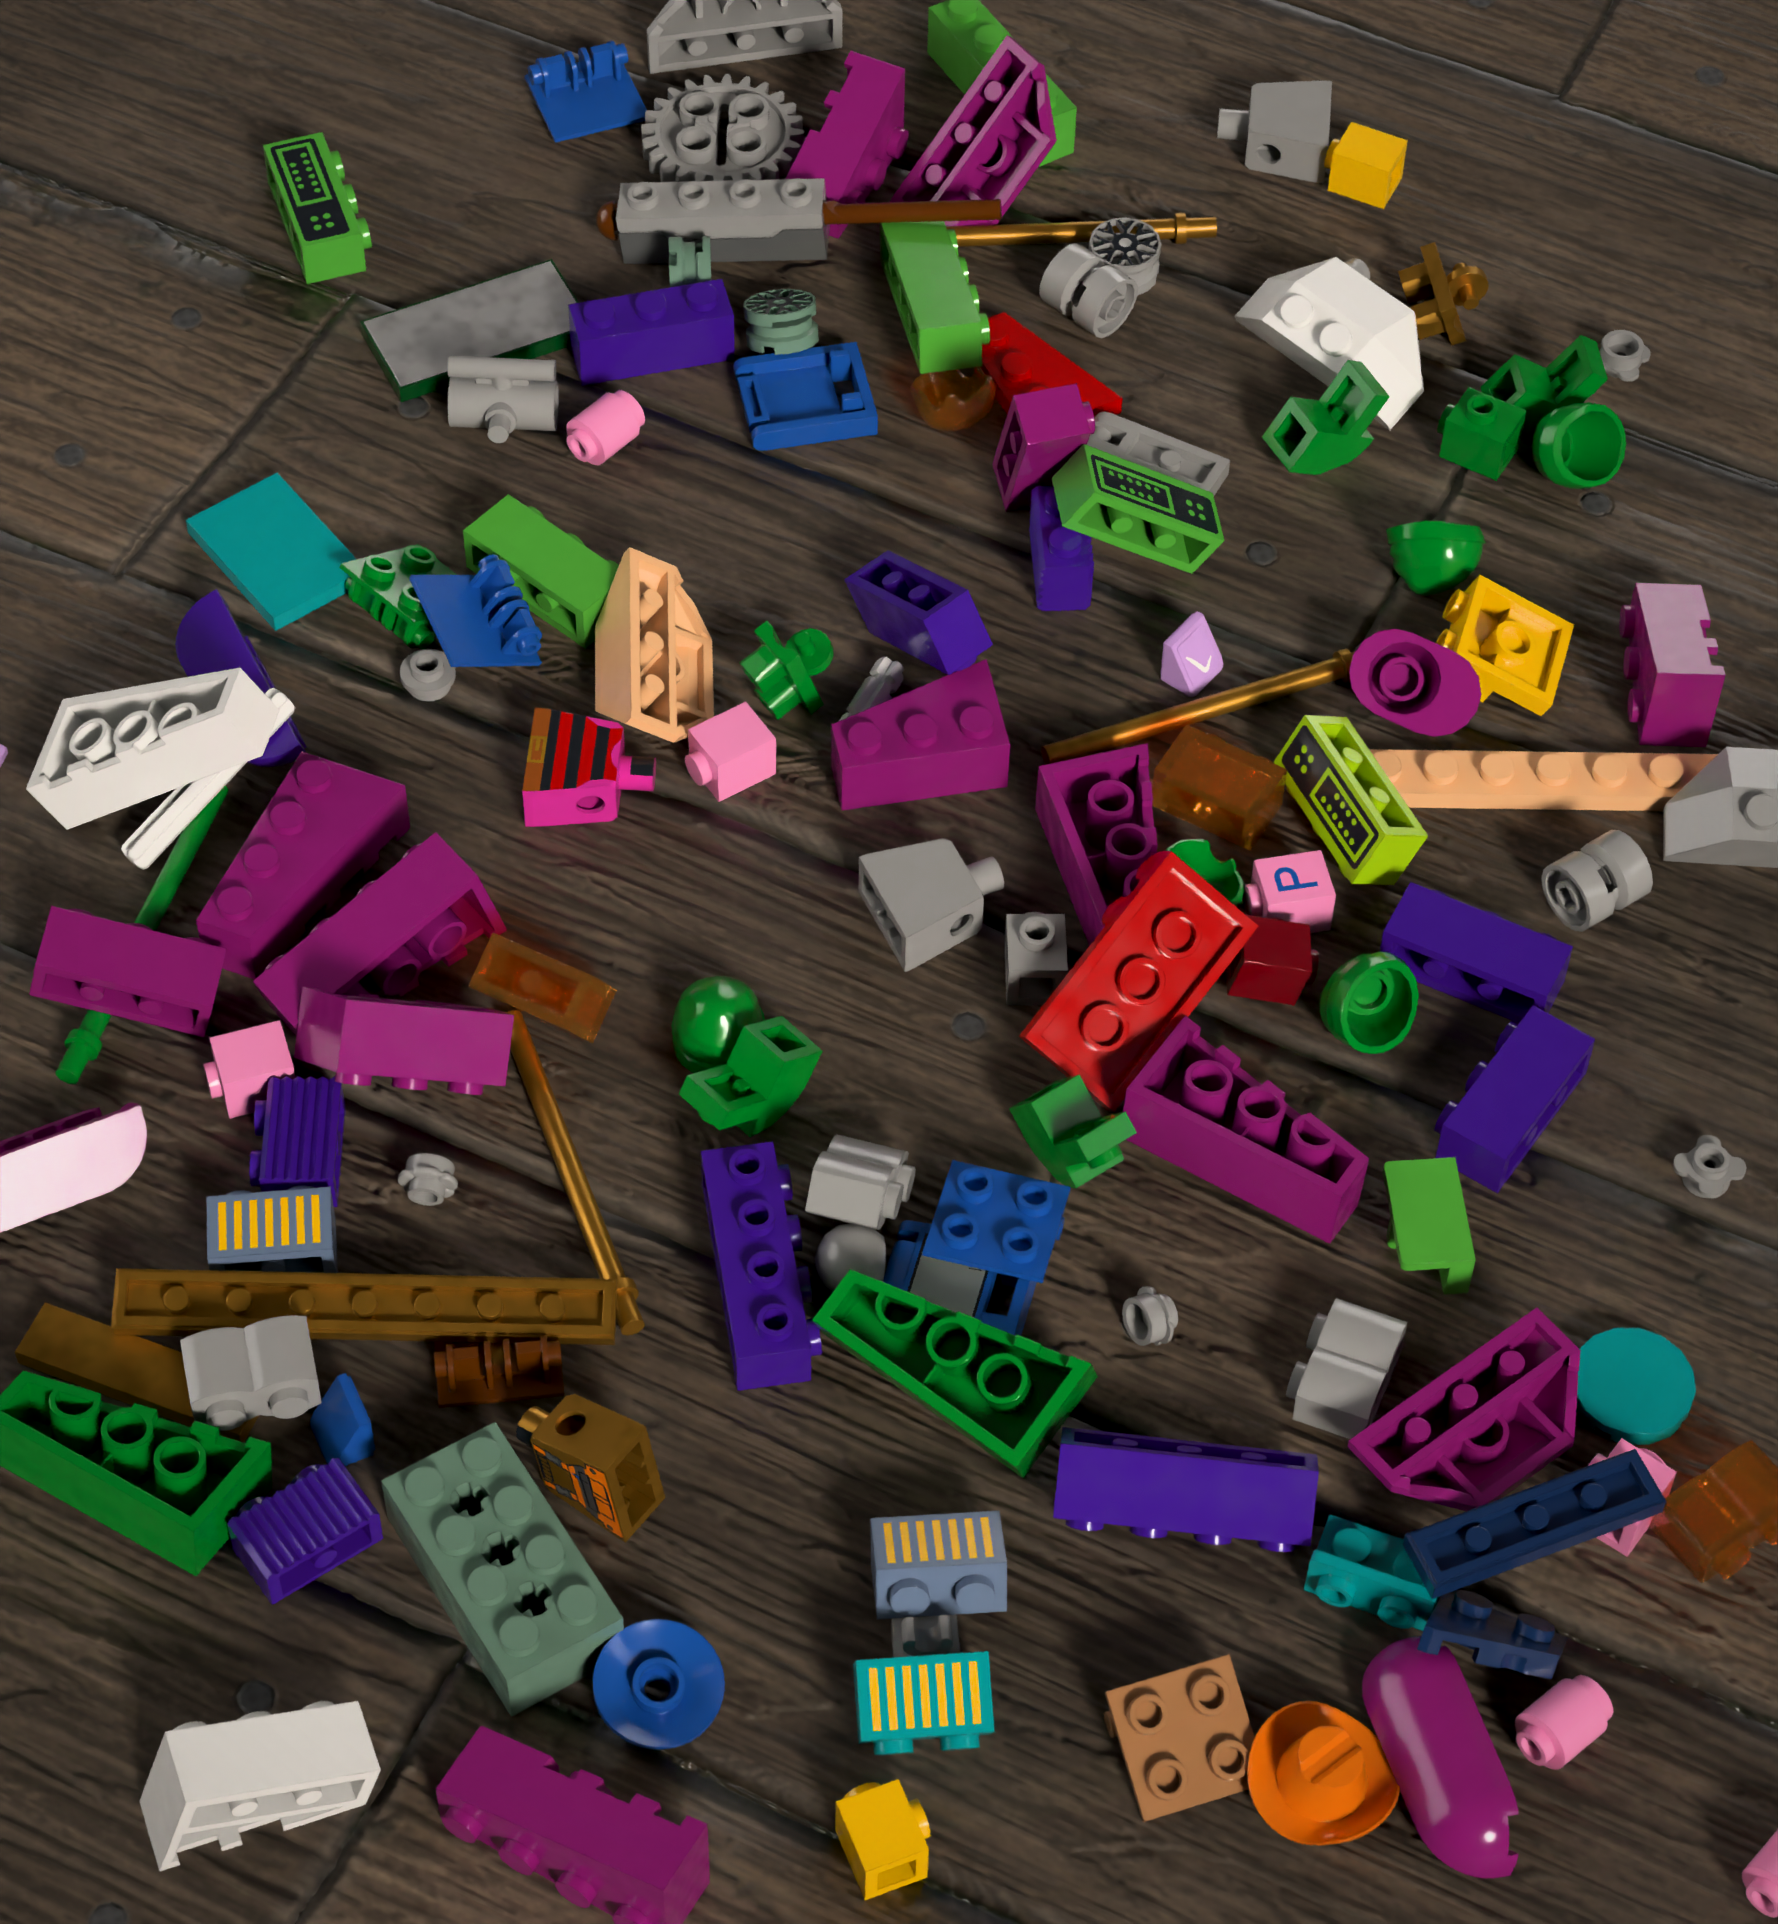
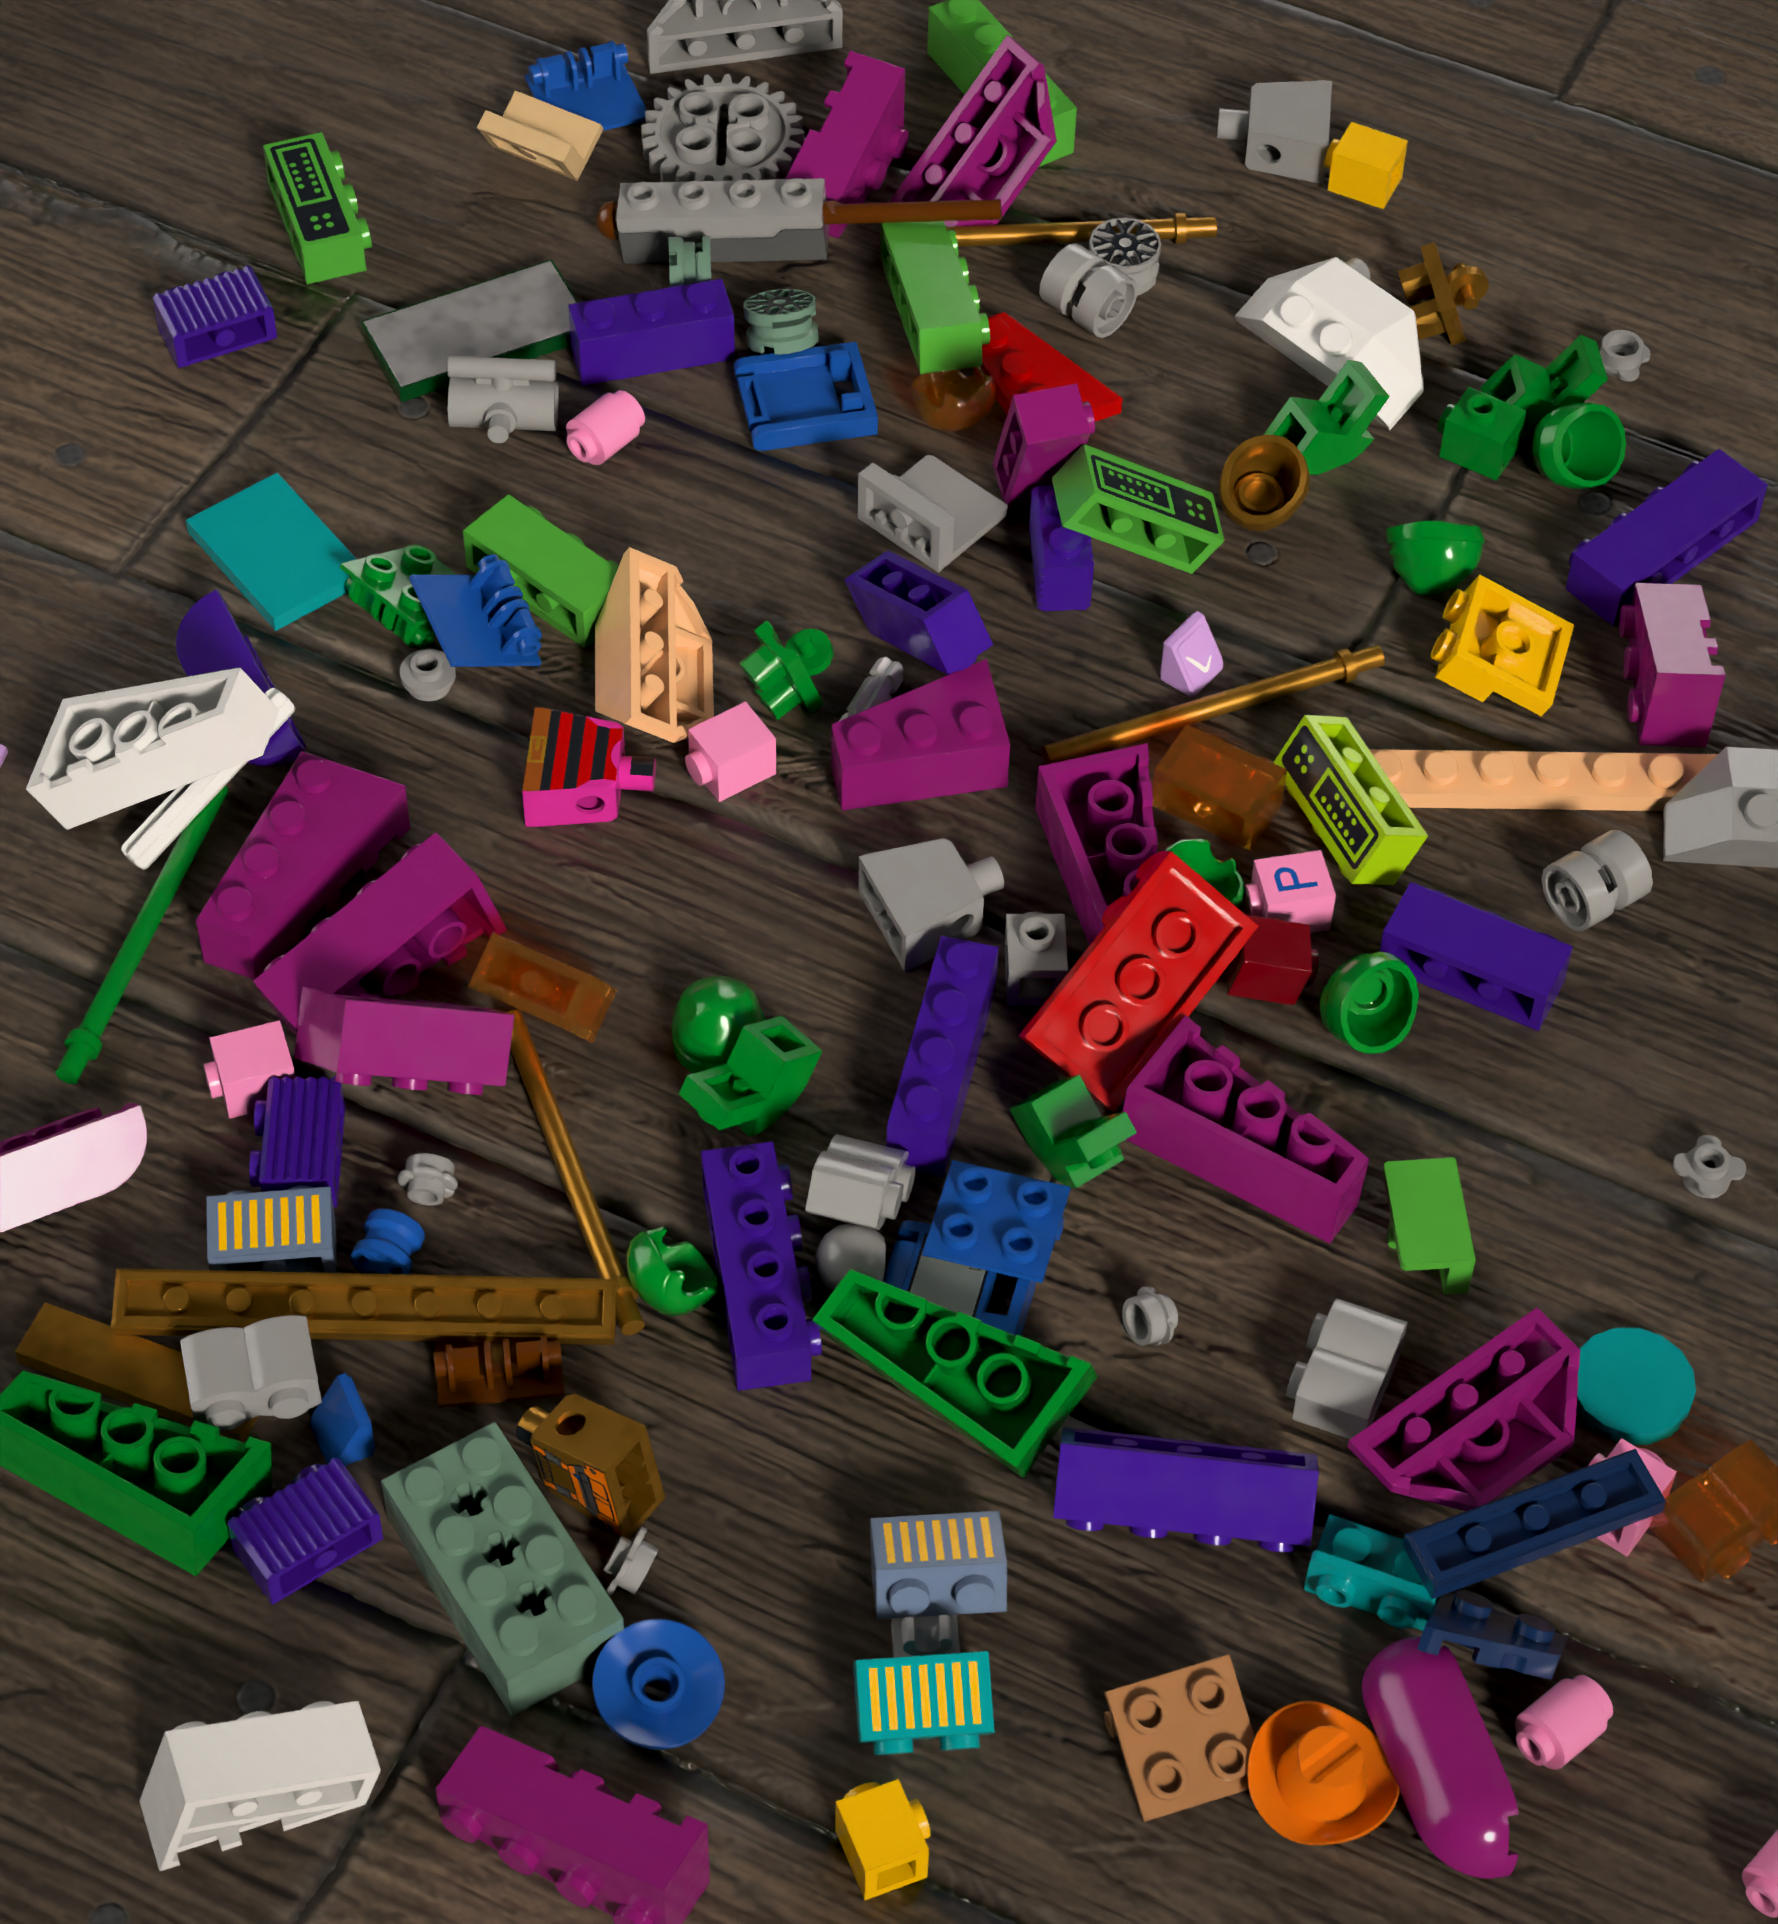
(127, 971): magenta brick -> none
(214, 316): none -> dark purple brick
(387, 1243): none -> blue wheel
(542, 134): none -> tan panel
(630, 1562): none -> light grey plate
(669, 1277): none -> green hair
(927, 509): none -> light grey bracket
(943, 1054): none -> dark purple brick
(1159, 452): light grey plate -> none
(1263, 482): none -> pearl gold hat
(1415, 682): magenta piece -> none
(1513, 1097): dark purple brick -> none
(1666, 533): none -> dark purple brick

